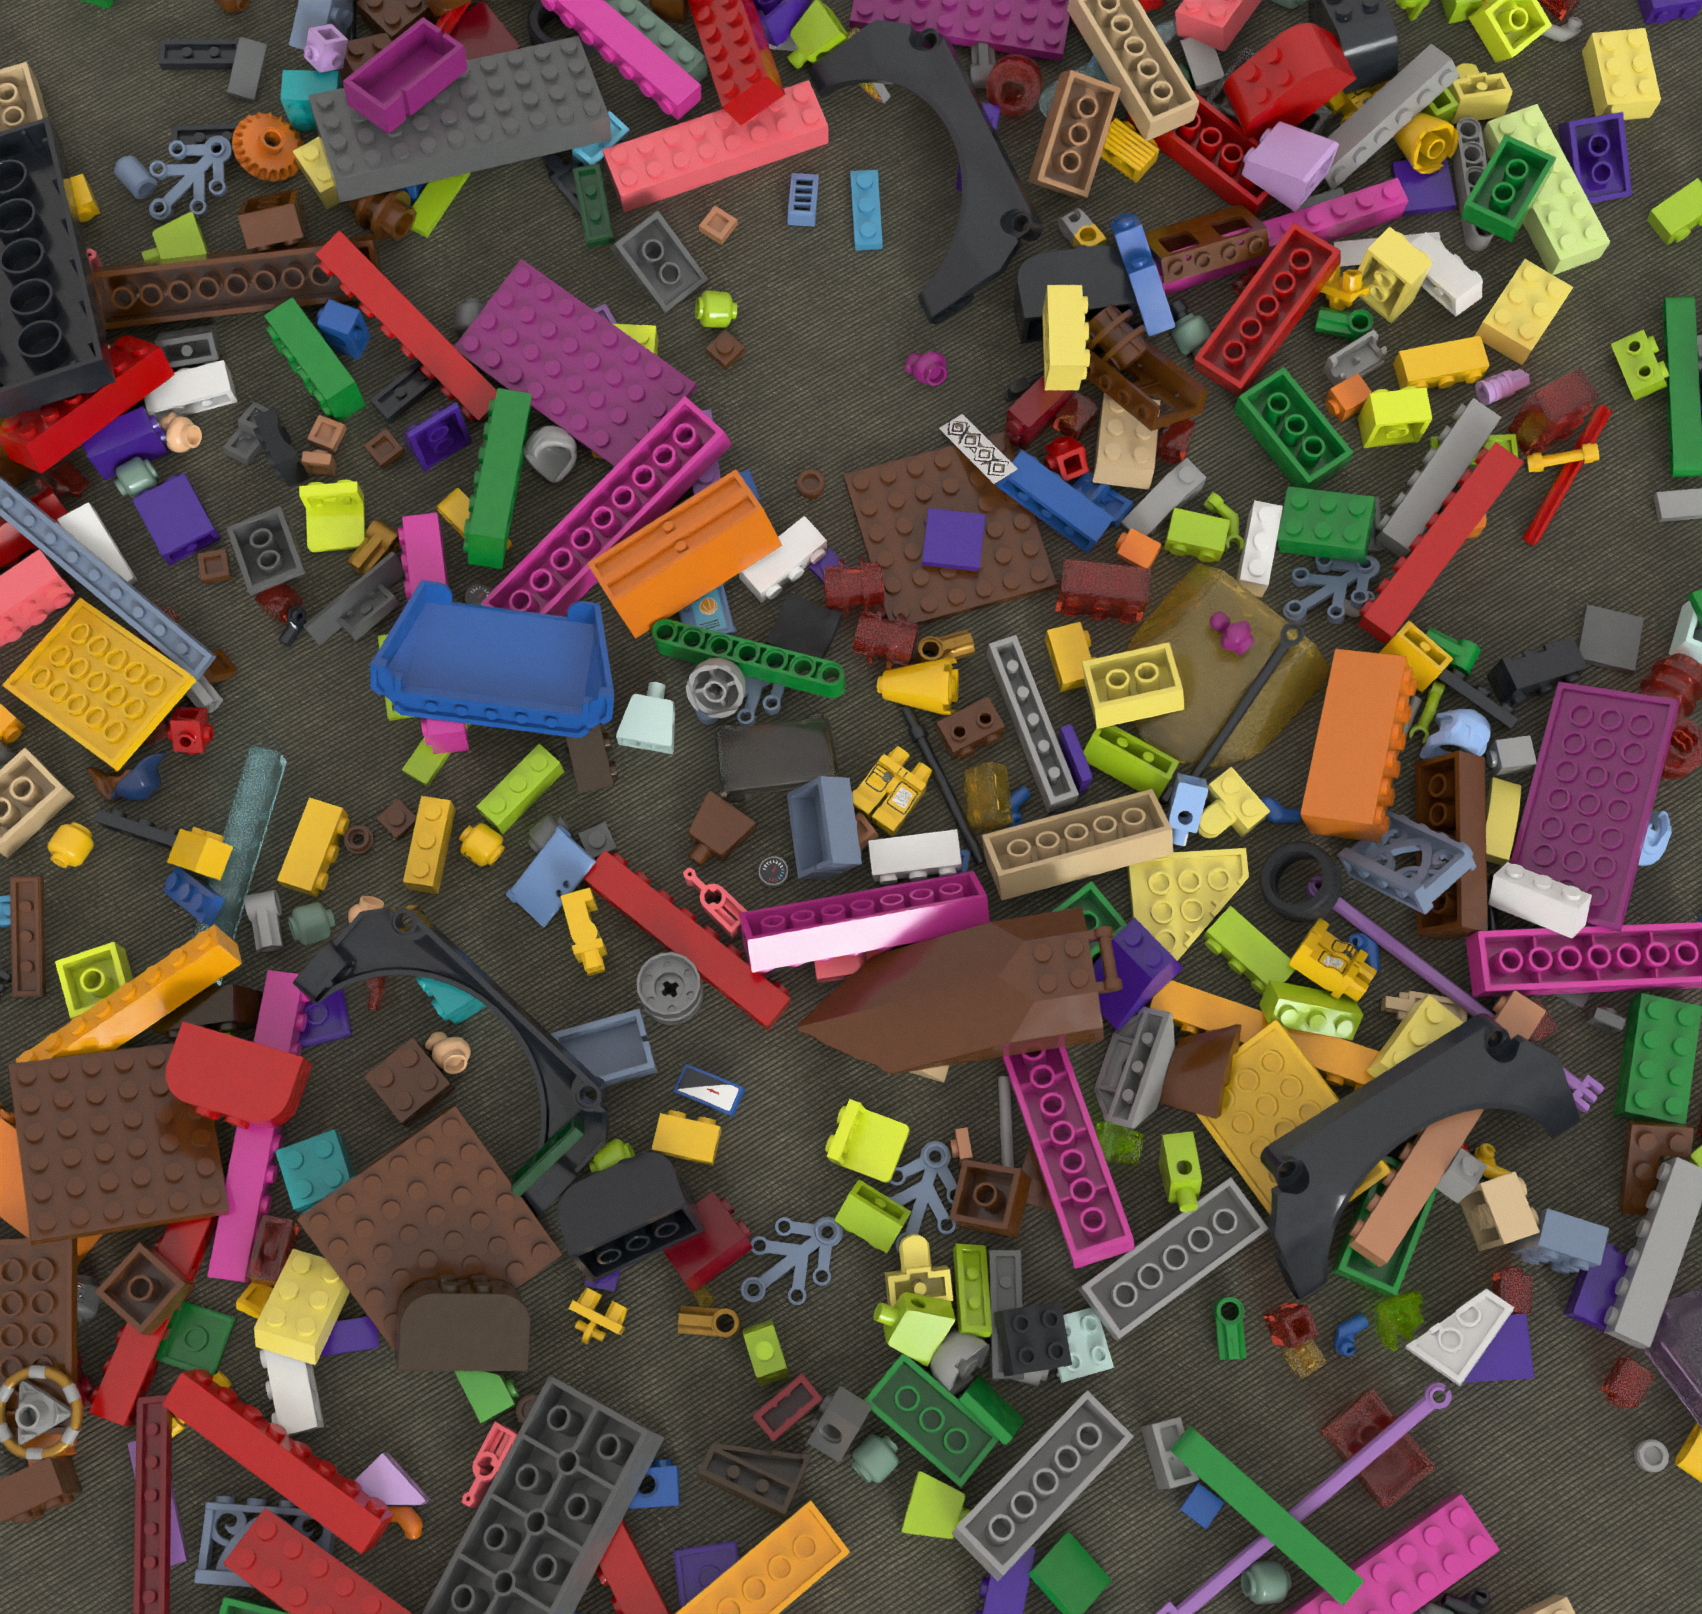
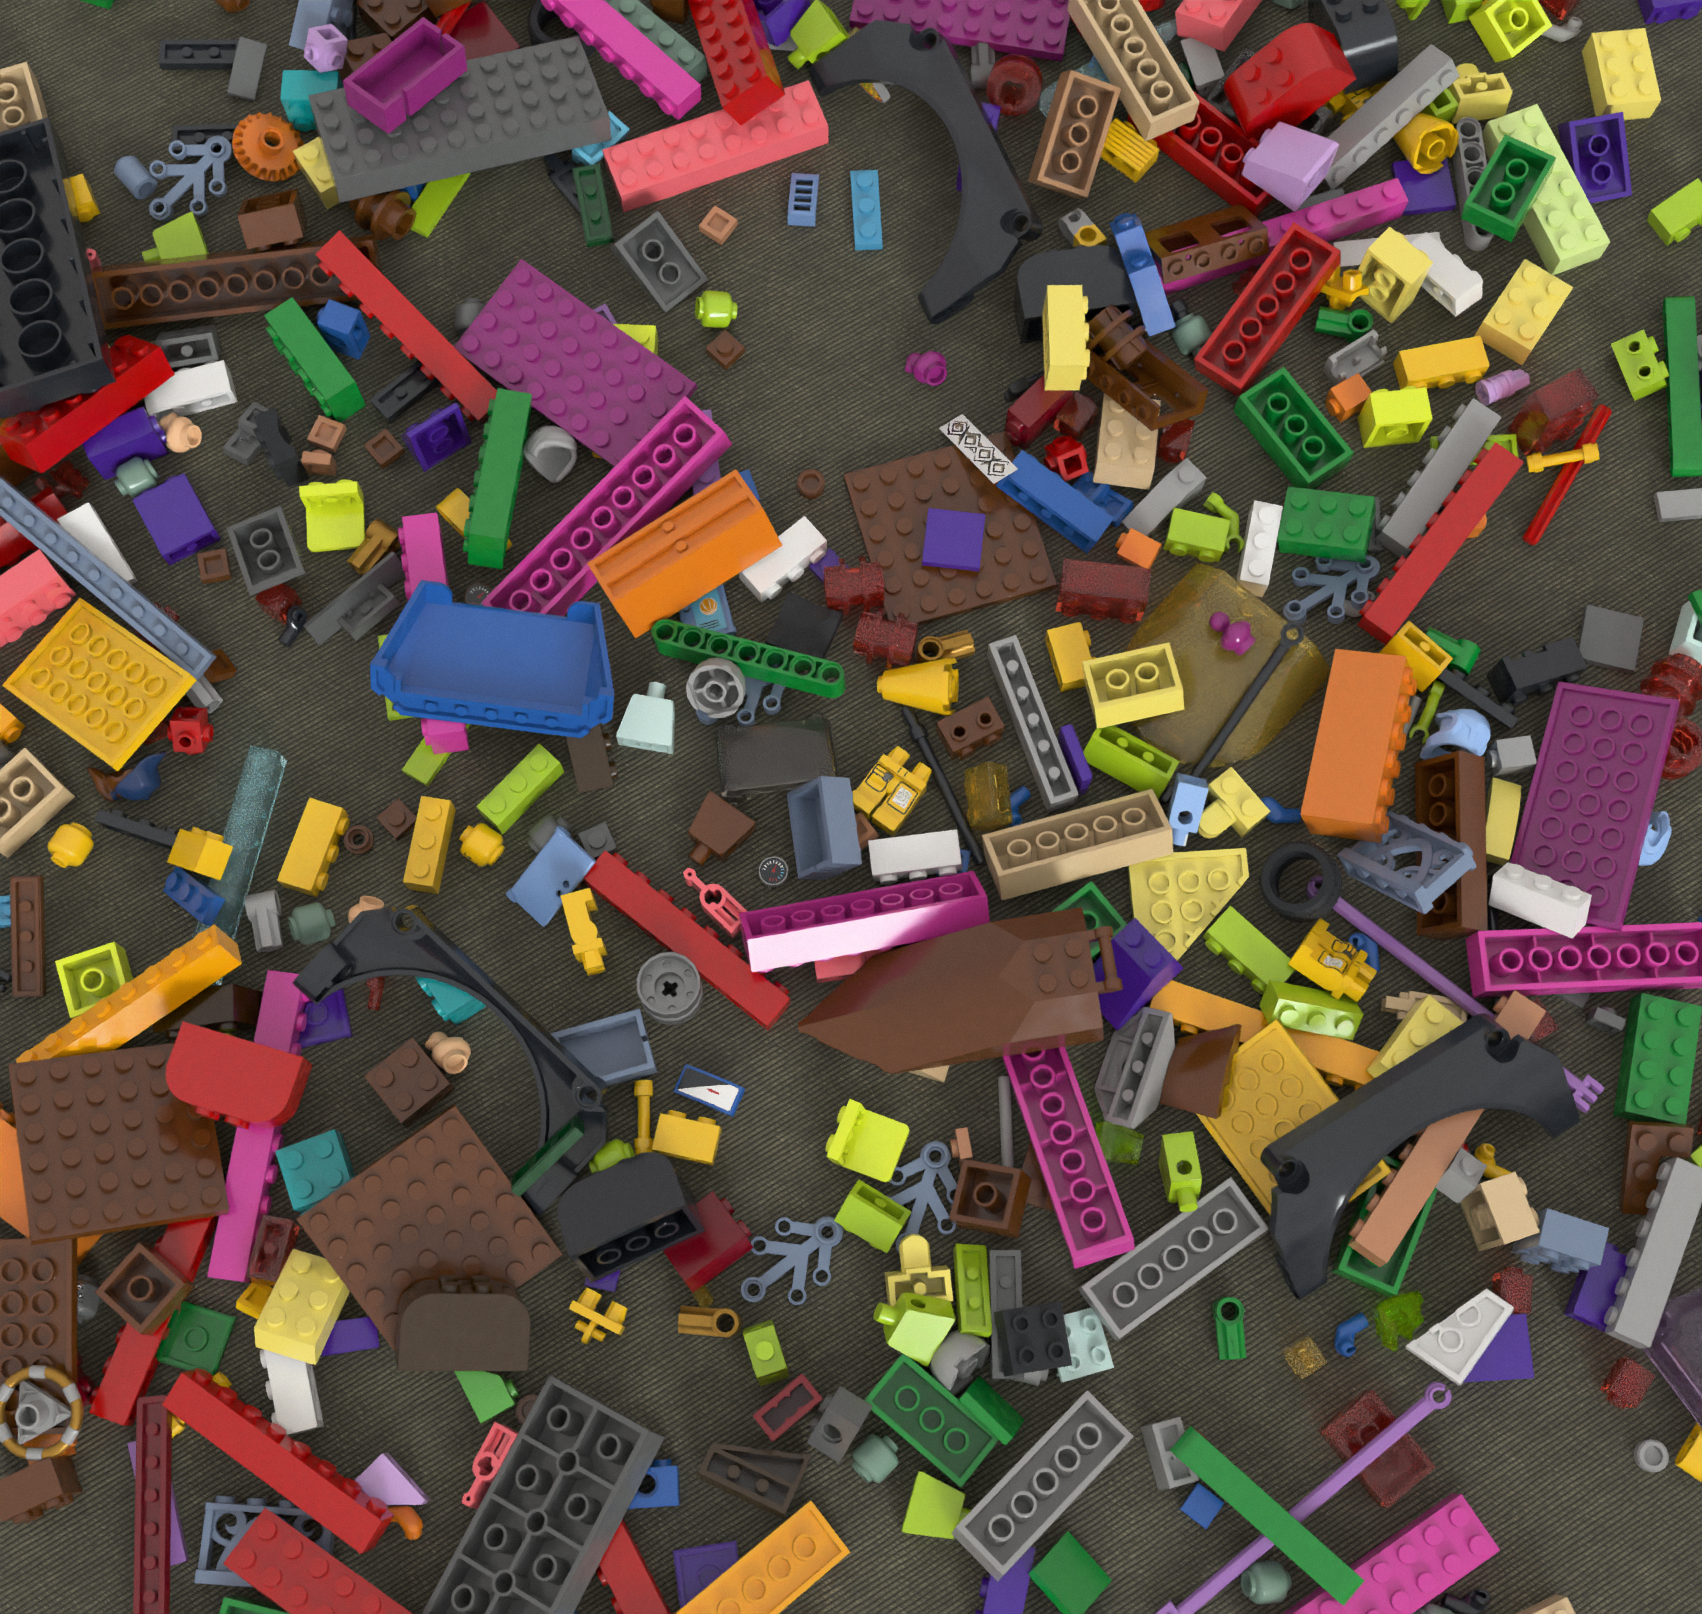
(643, 1091): none -> yellow bar
(1290, 1325): clear red brick -> none

